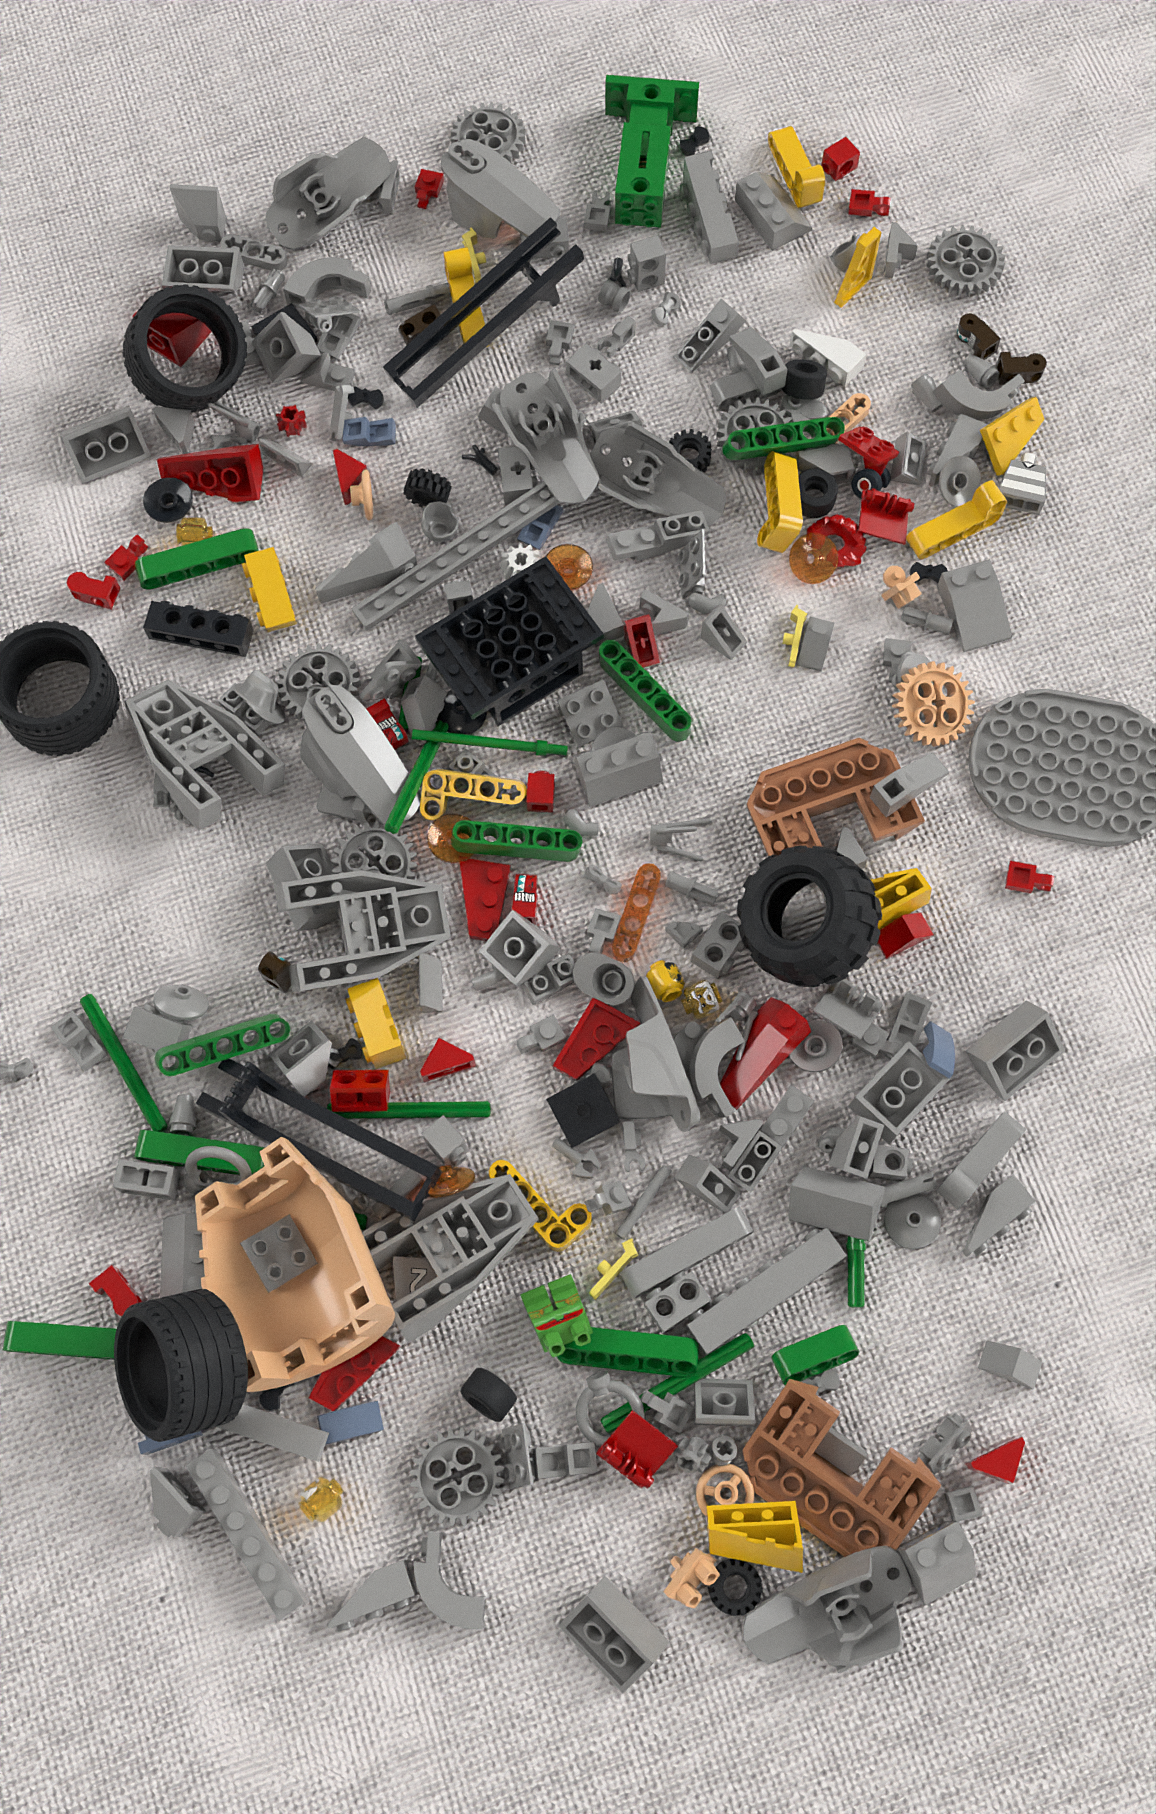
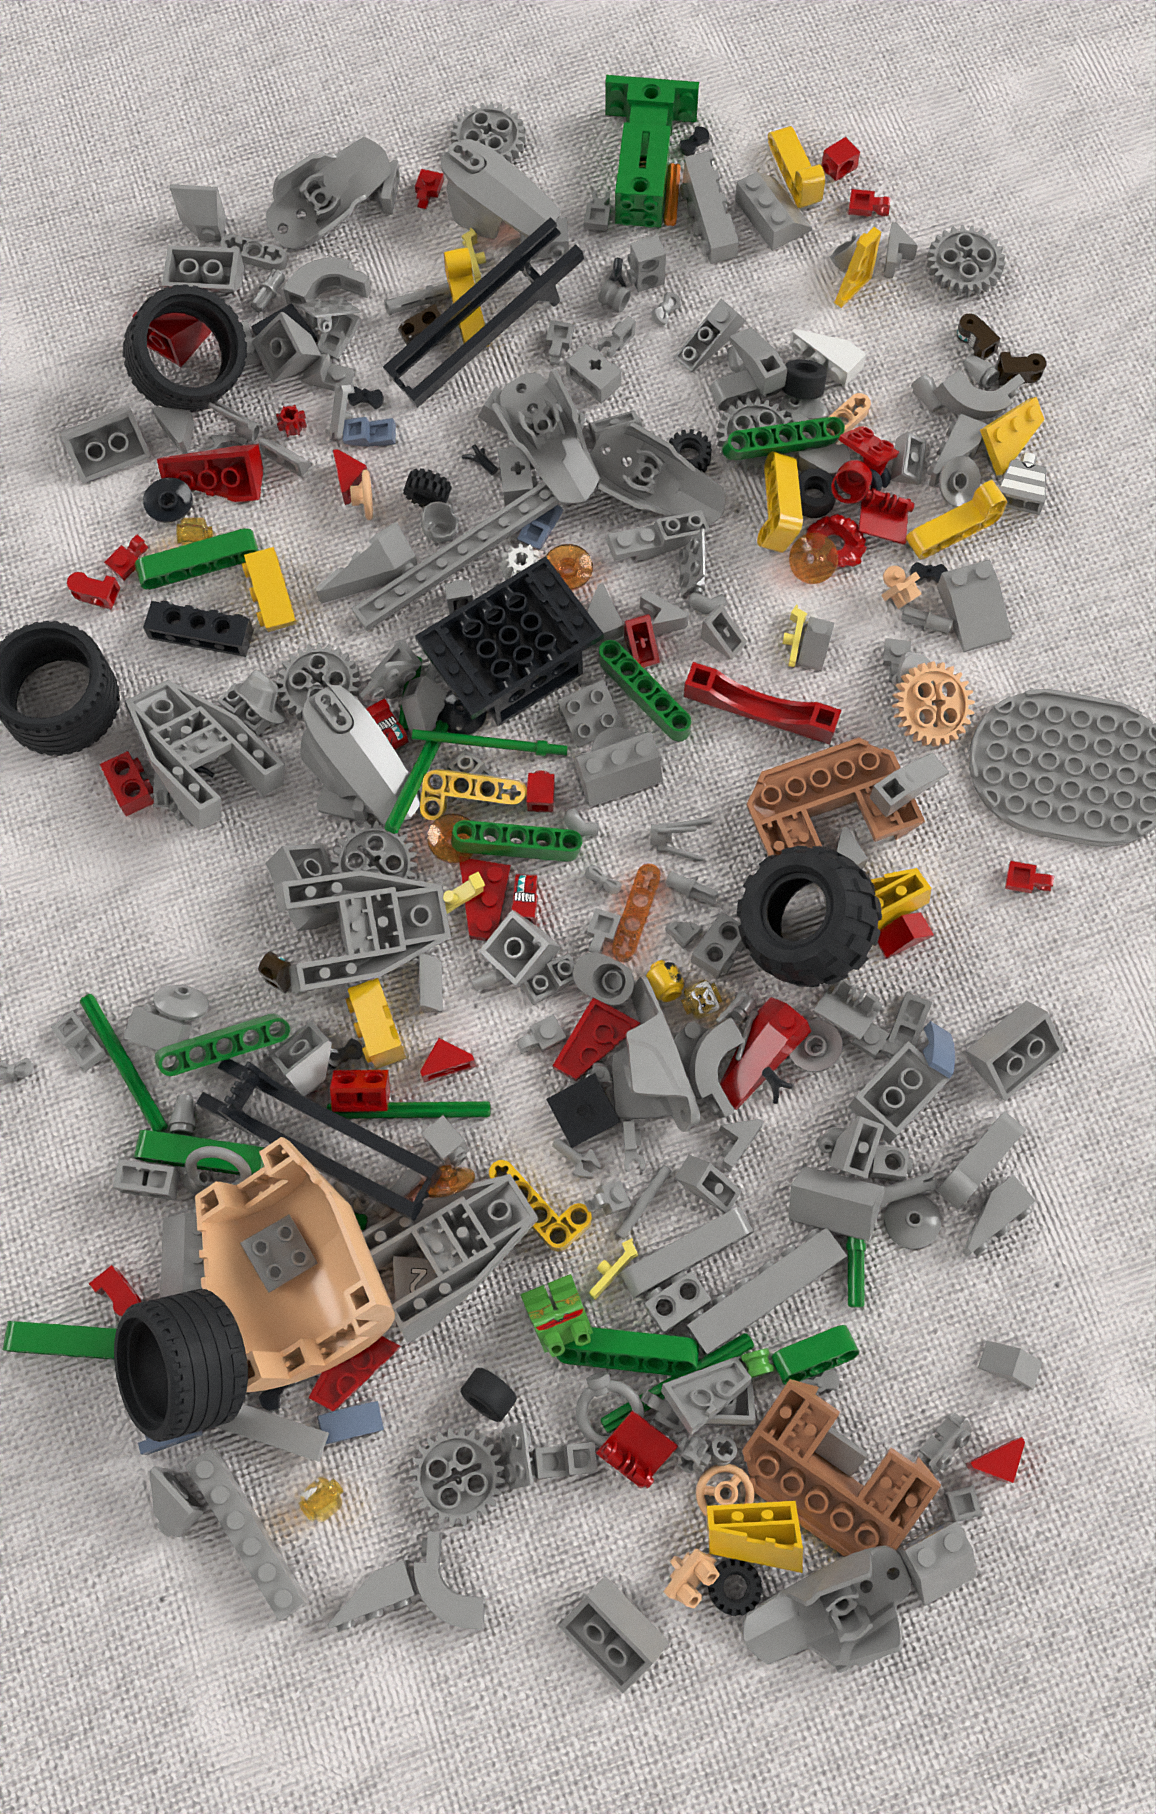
(125, 784): none -> red brick
(464, 892): none -> light yellow piece
(672, 194): none -> orange axle
(705, 1392): none -> light grey wing
(758, 1362): none -> bright green wheel
(771, 1138): light grey slope -> none
(775, 1083): none -> black bar
(802, 718): none -> red arch
(854, 479): none -> red helmet

